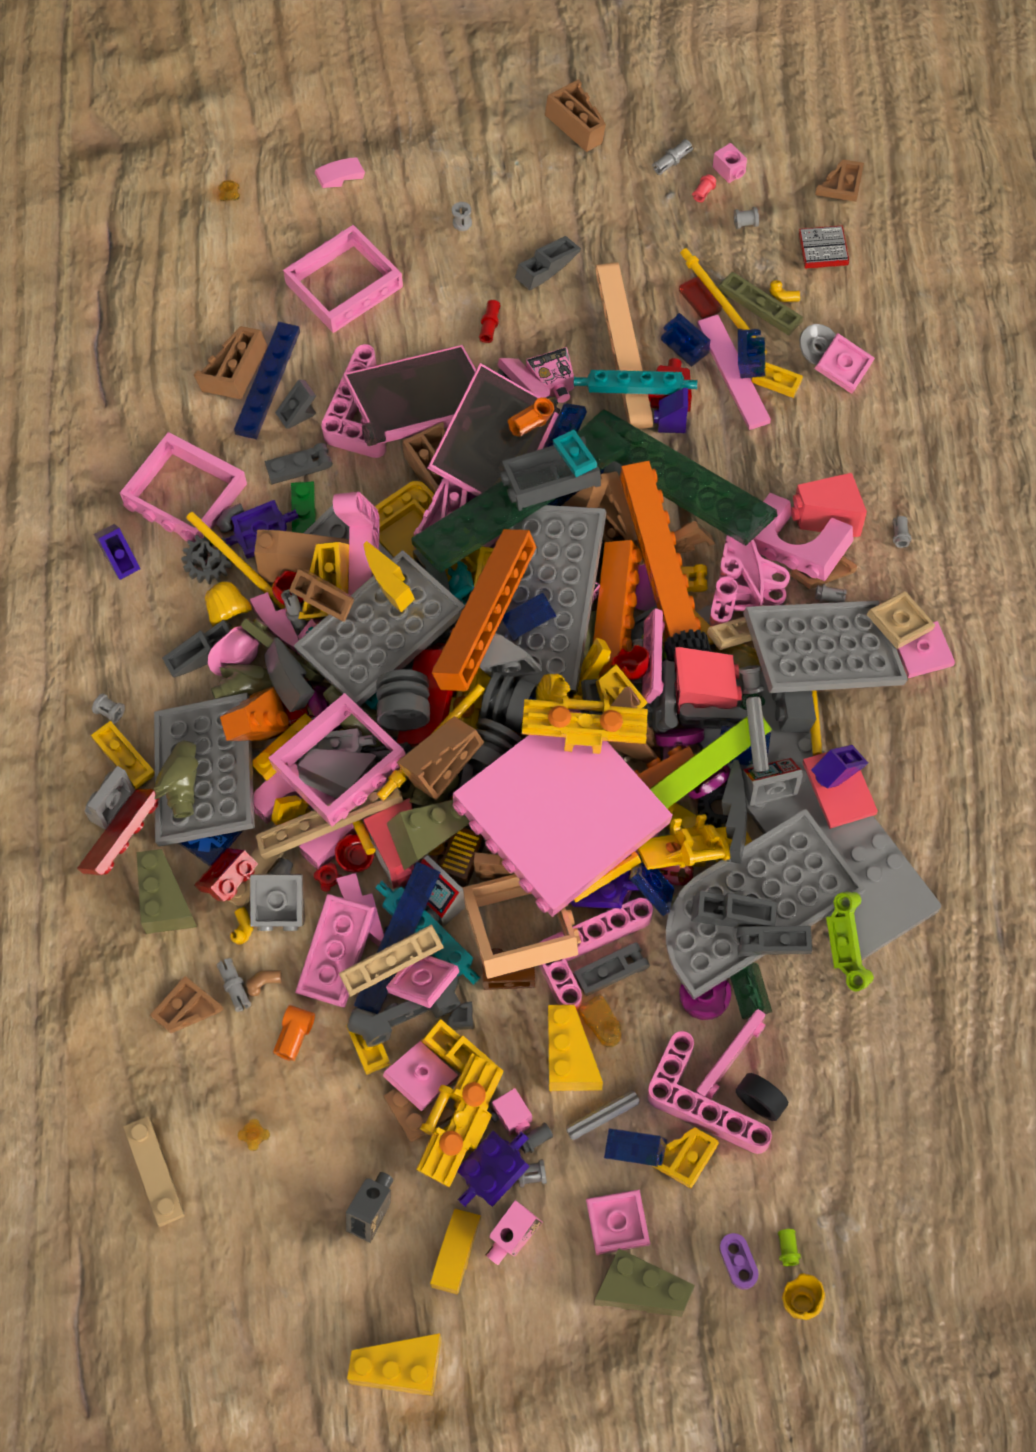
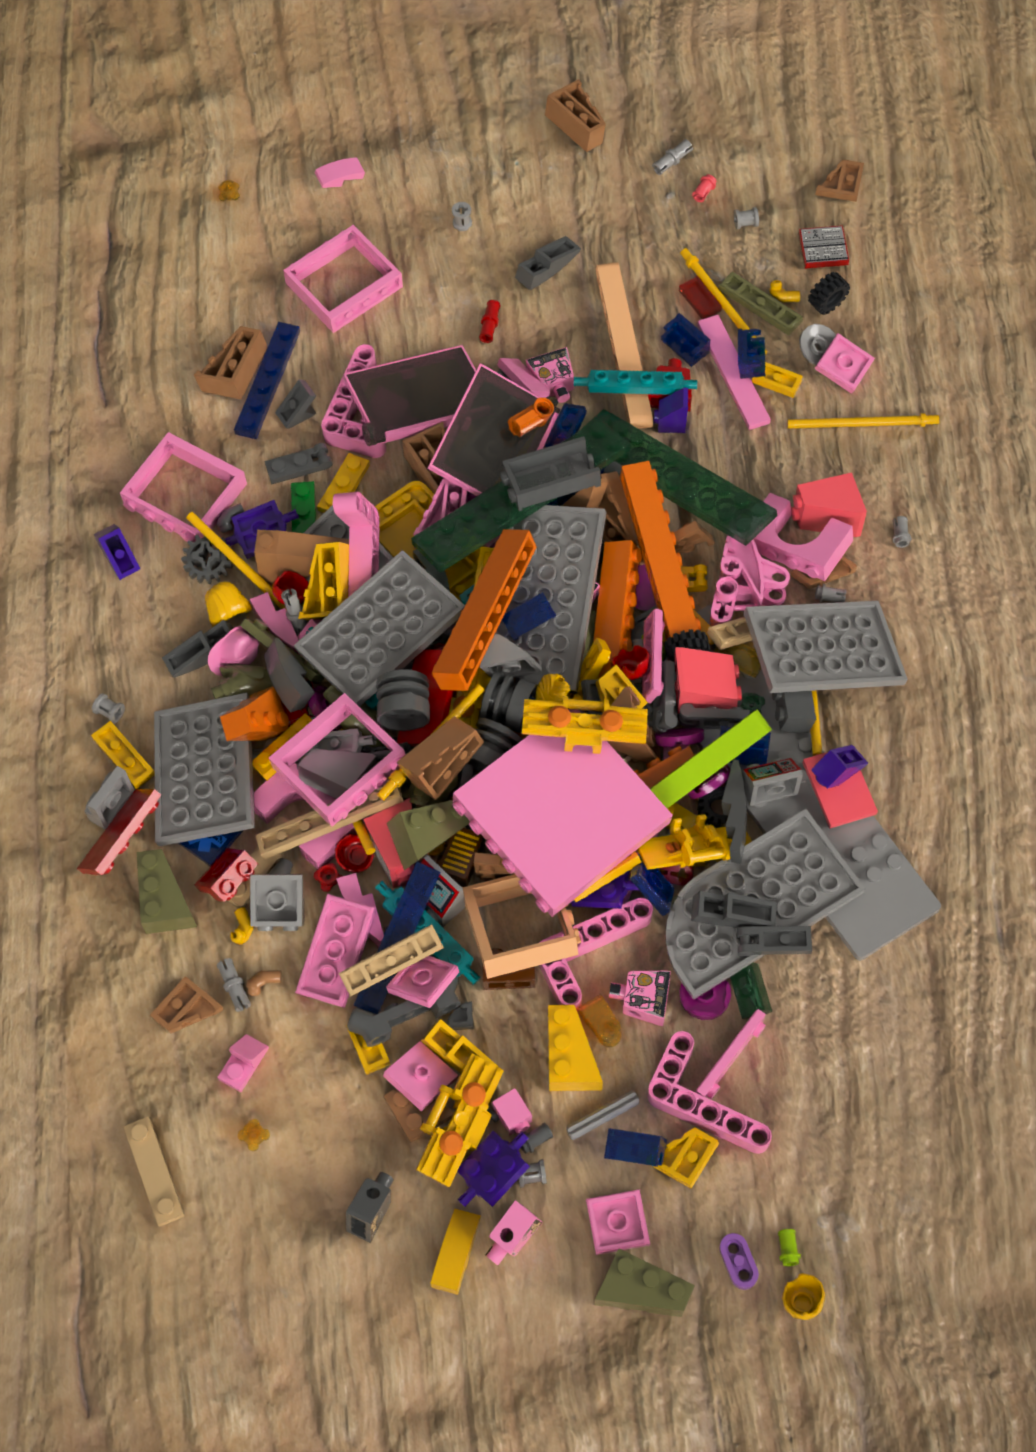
(178, 779): olive animal -> none
(244, 1059): none -> bright pink slope
(288, 809): yellow plate -> none
(295, 1026): orange piece -> none
(322, 594): medium nougat slope -> none
(345, 480): none -> yellow plate
(388, 577): yellow slope -> none
(397, 1365): yellow wedge -> none
(461, 581): teal plate -> none
(575, 453): teal plate -> none
(610, 969): dark grey plate -> none
(644, 995): none -> torso
(730, 163): bright pink brick -> none
(751, 679): light grey bush -> none
(757, 734): light grey axle -> none
(762, 1096): black tyre -> none
(829, 293): none -> black tyre
(845, 941): lime plate -> none
(901, 620): tan plate -> none
(921, 420): none -> yellow bar
(926, 653): bright pink plate -> none

